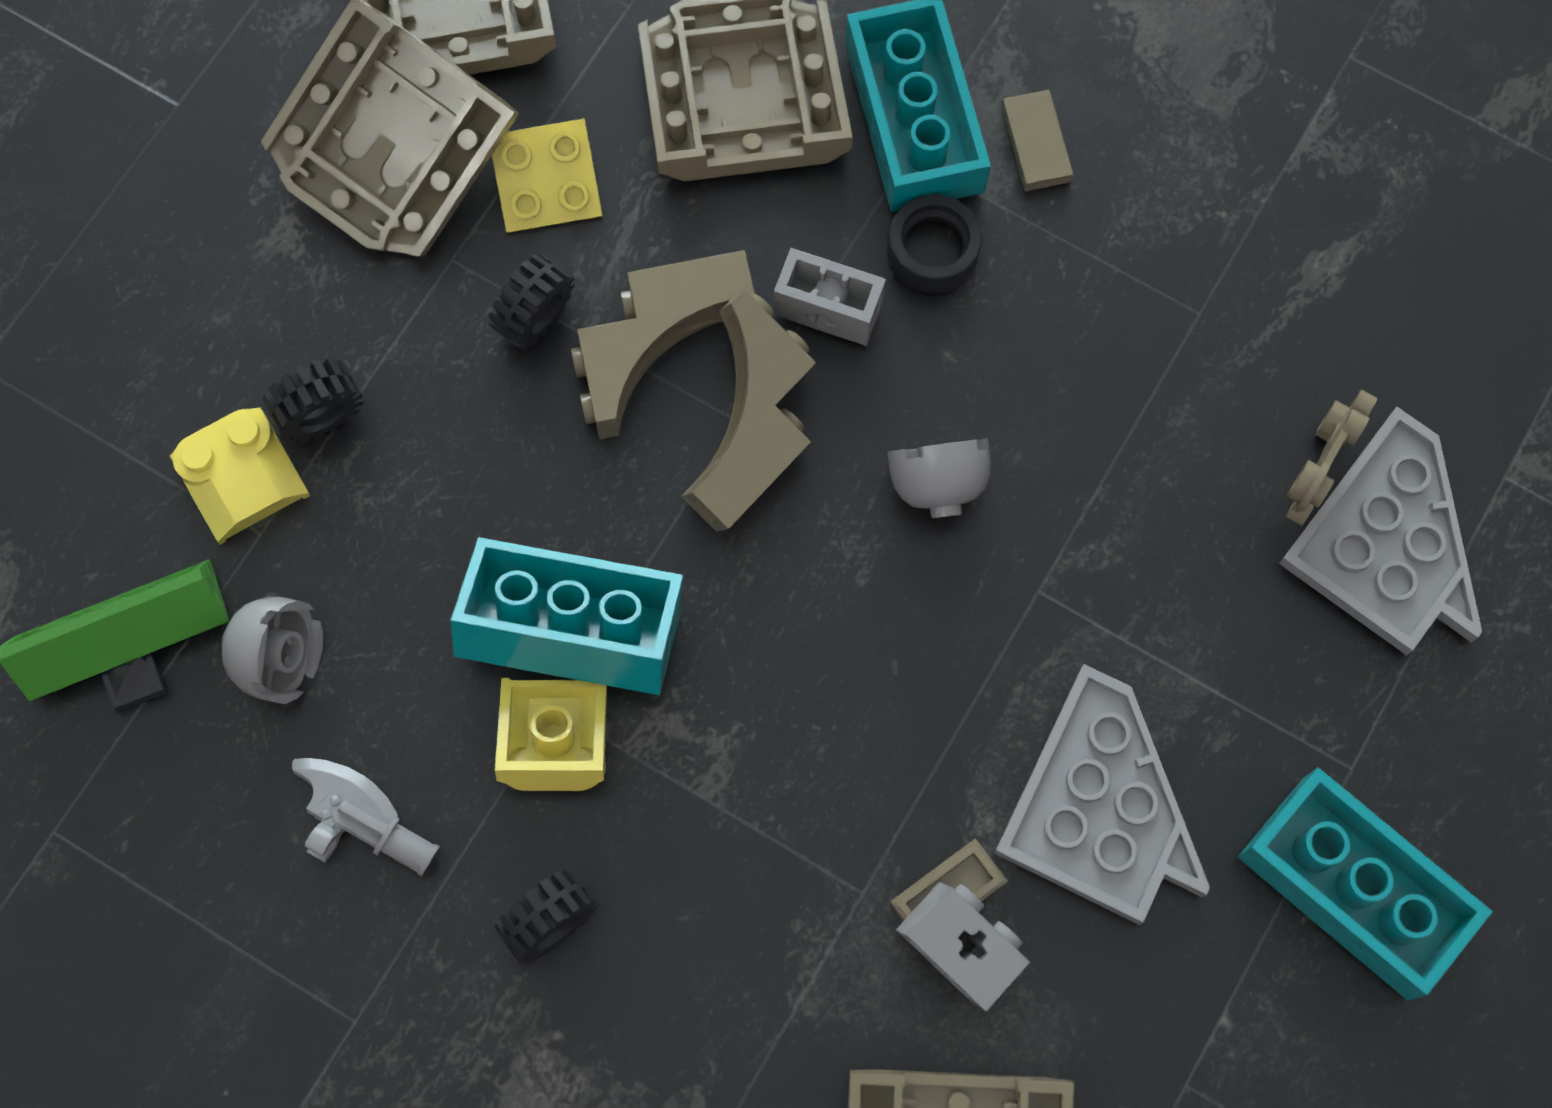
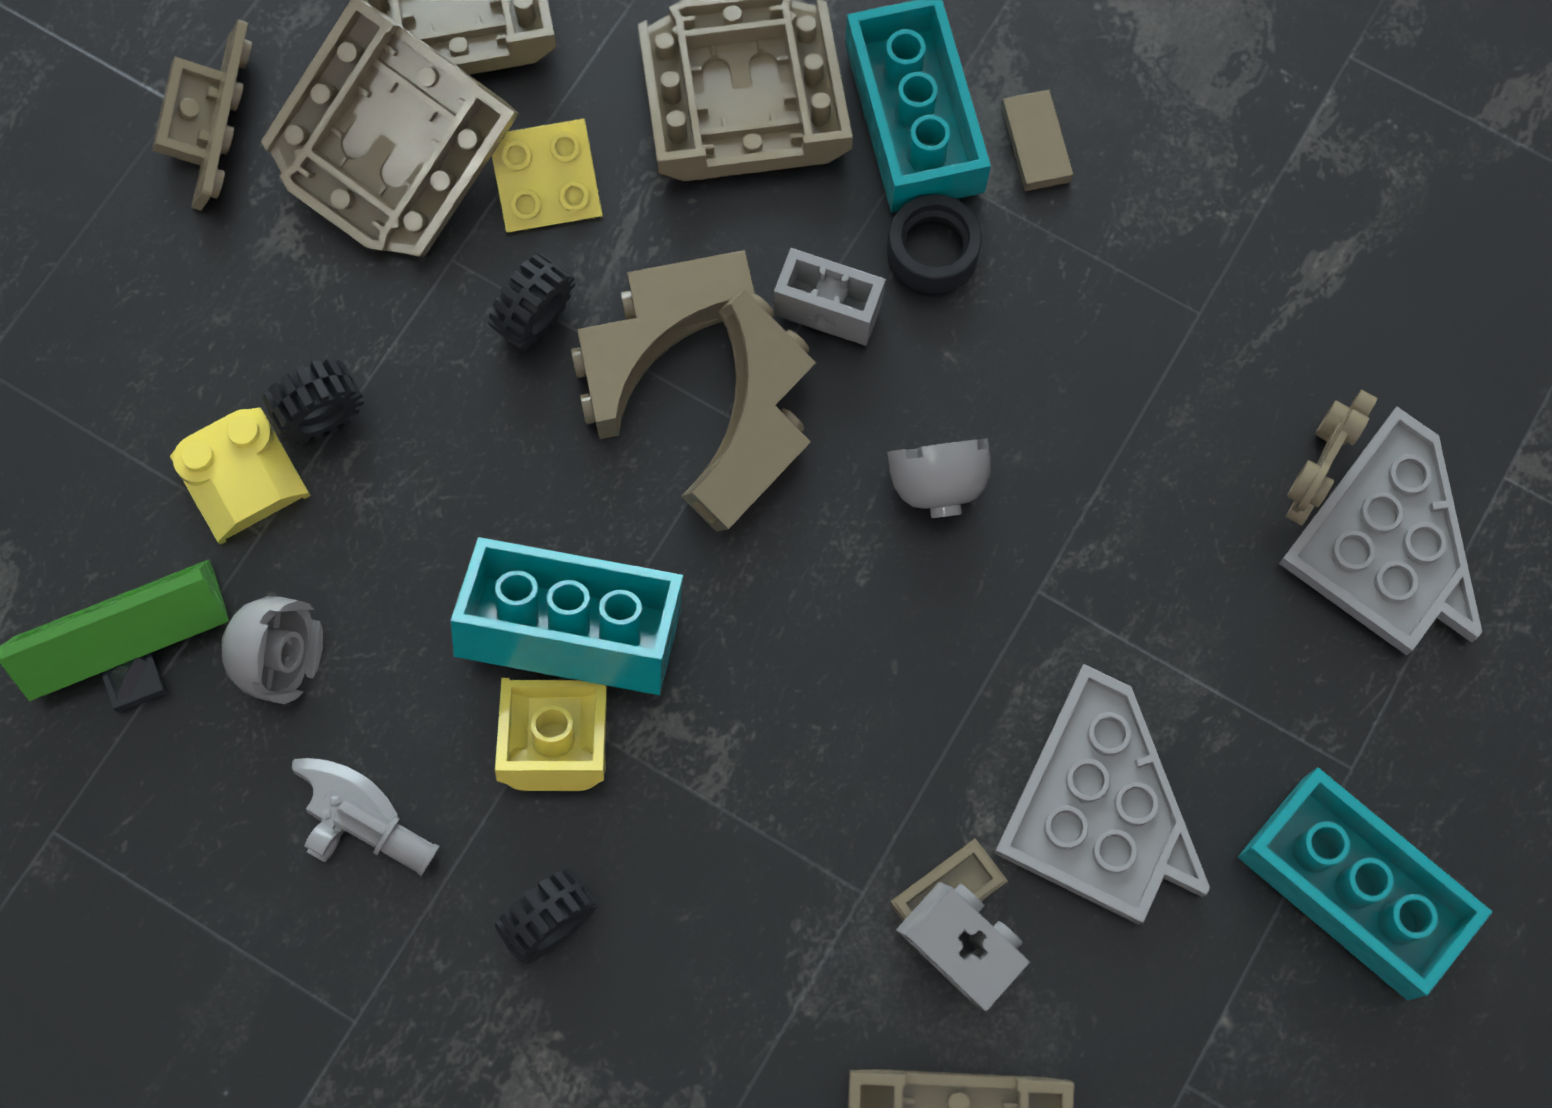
(197, 113): none -> dark tan bracket

